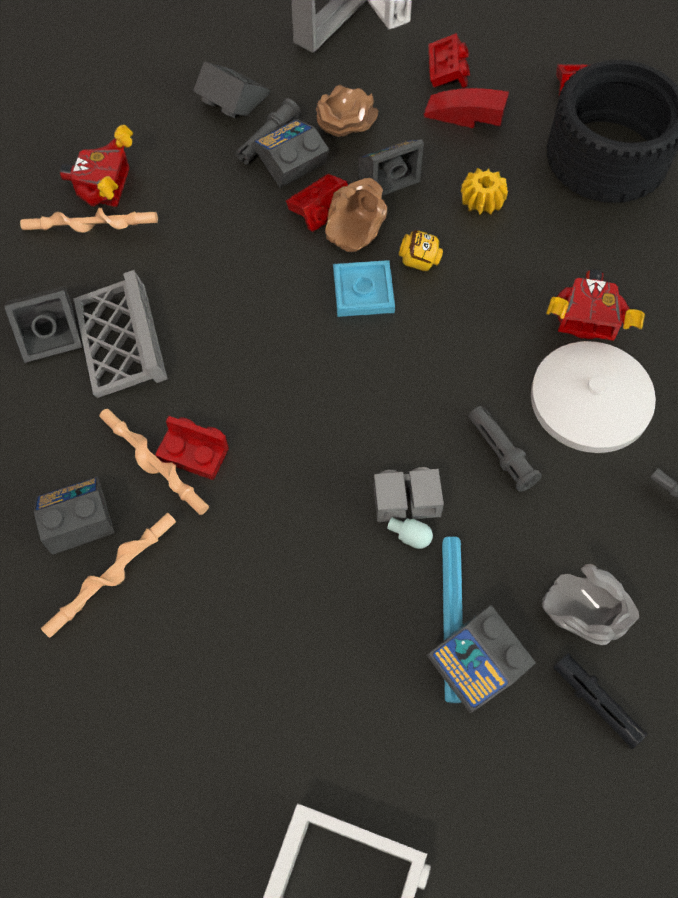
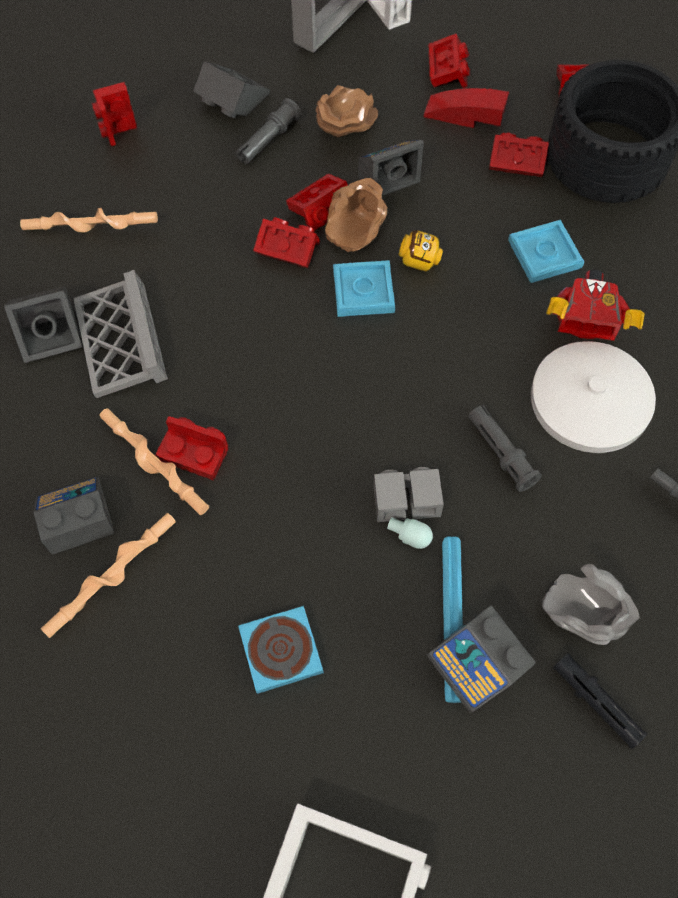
(101, 171): red torso -> none
(114, 109): none -> red bracket
(280, 649): none -> tile
(286, 242): none -> red bracket
(291, 151): dark grey slope -> none
(484, 191): yellow gear -> none
(519, 155): none -> red bracket
(545, 251): none -> medium azure tile

